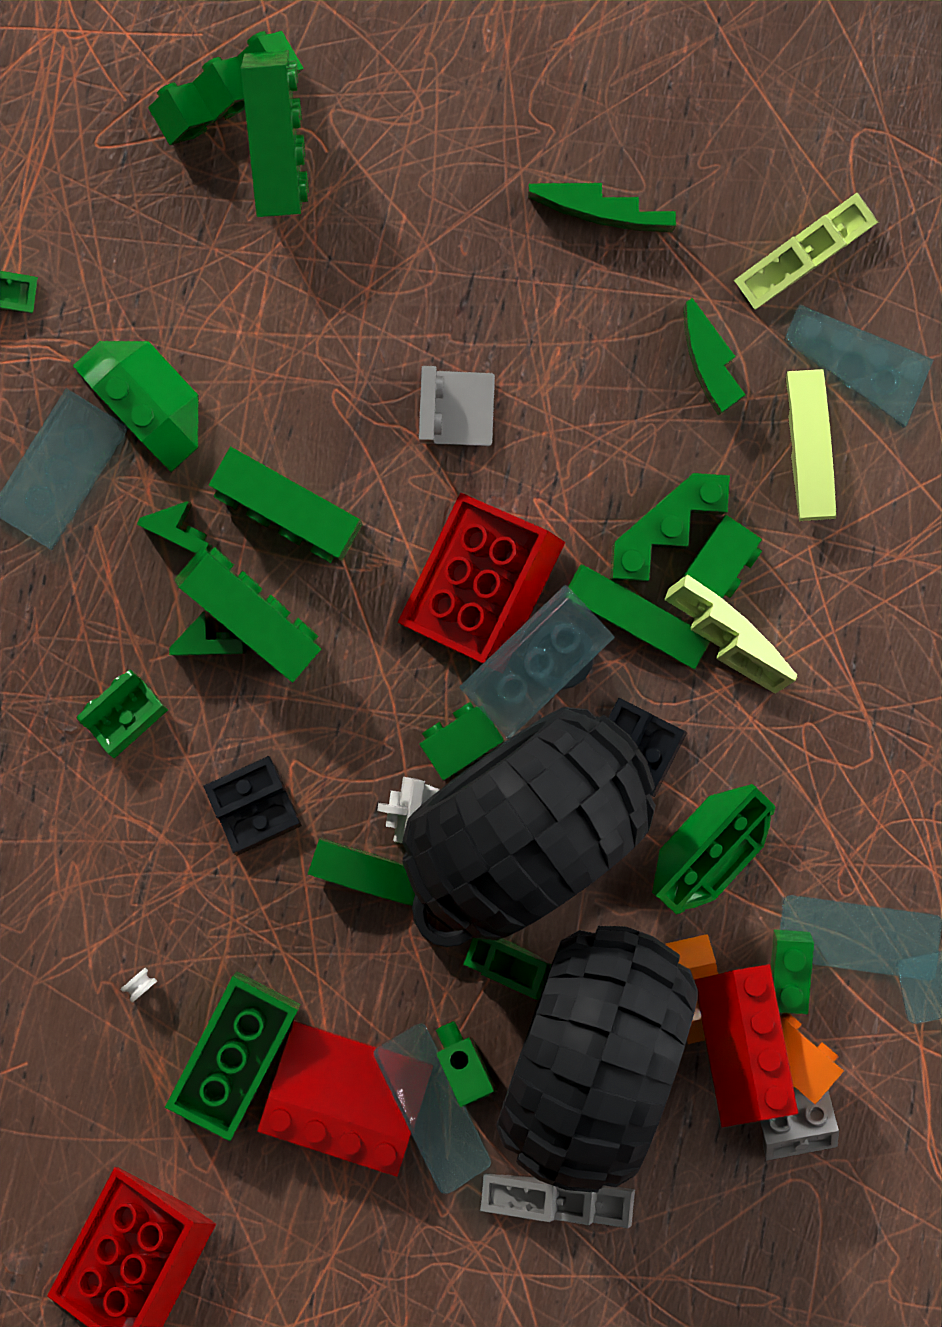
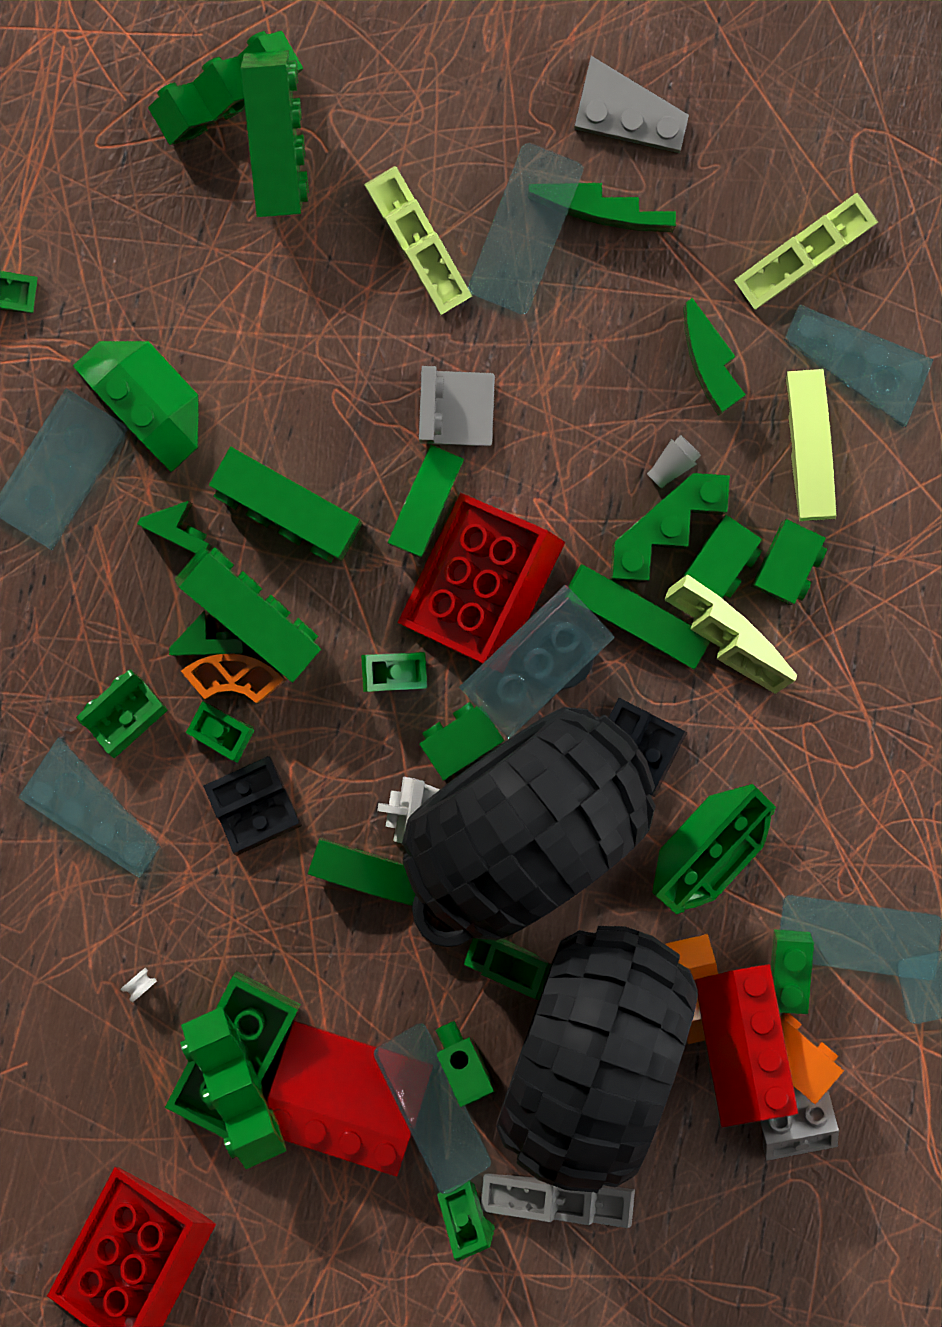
(80, 803): none -> clear light blue wing
(220, 731): none -> green slope
(232, 1088): none -> green brick
(233, 673): none -> orange brick
(394, 671): none -> green slope
(418, 240): none -> yellowish green slope
(425, 501): none -> green slope
(464, 1221): none -> green slope
(525, 228): none -> clear light blue piece
(628, 112): none -> light grey wing
(674, 461): none -> light grey cone
(790, 562): none -> green brick

